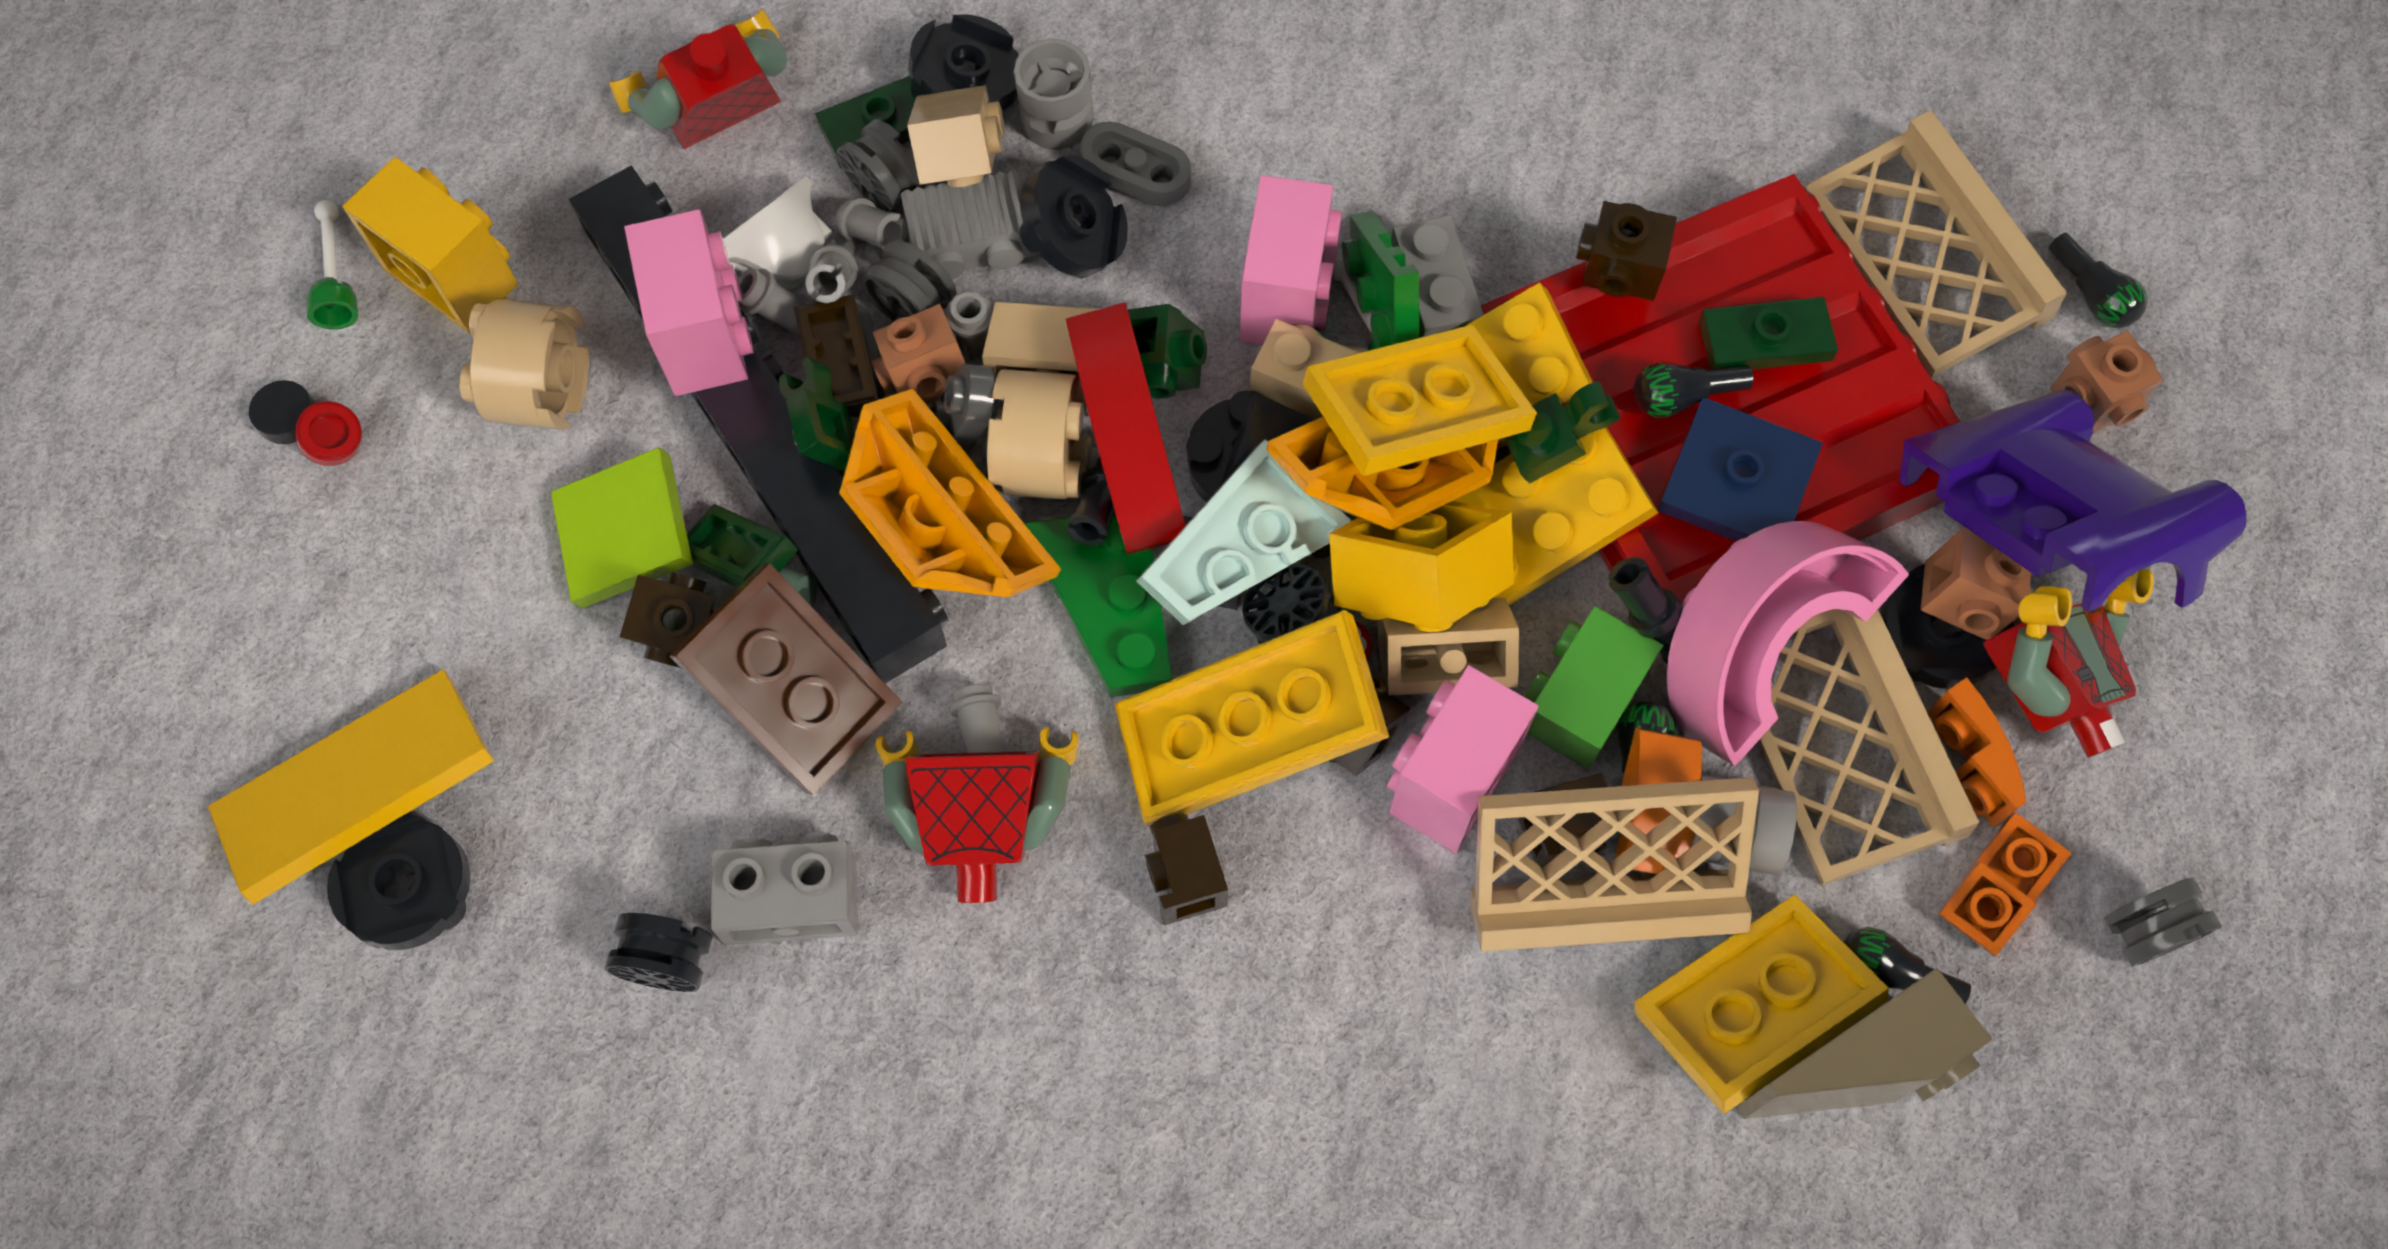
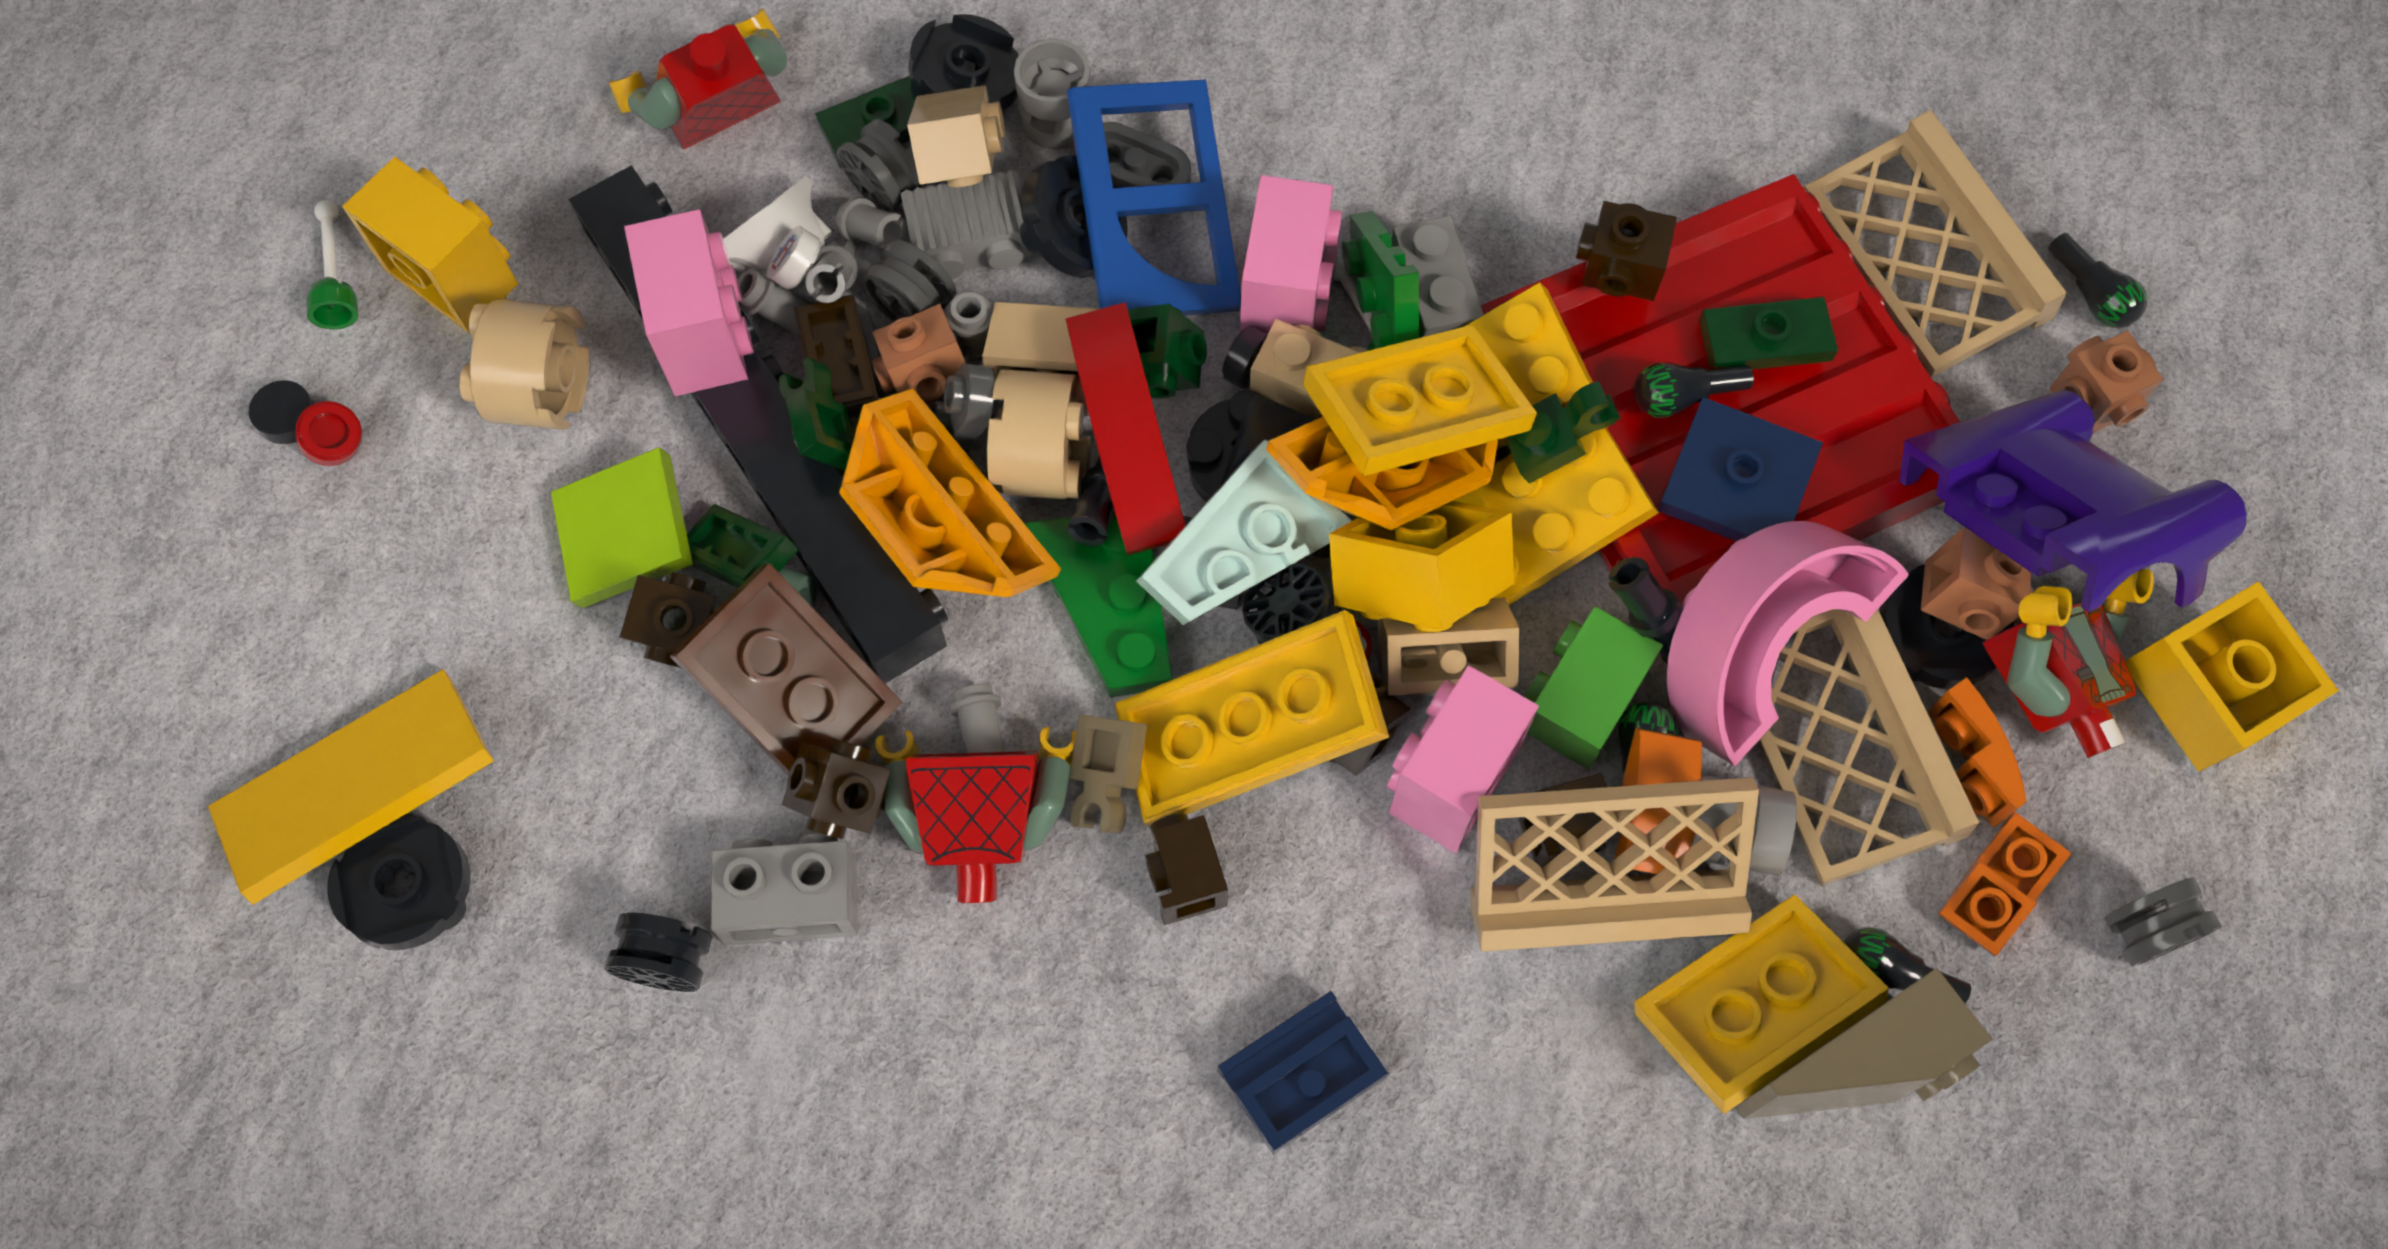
(793, 258): none -> white tile
(836, 788): none -> dark brown brick
(1107, 759): none -> dark tan plate
(1118, 268): none -> blue window
(1242, 356): none -> black tile
(1302, 1072): none -> dark blue plate
(2230, 677): none -> yellow brick

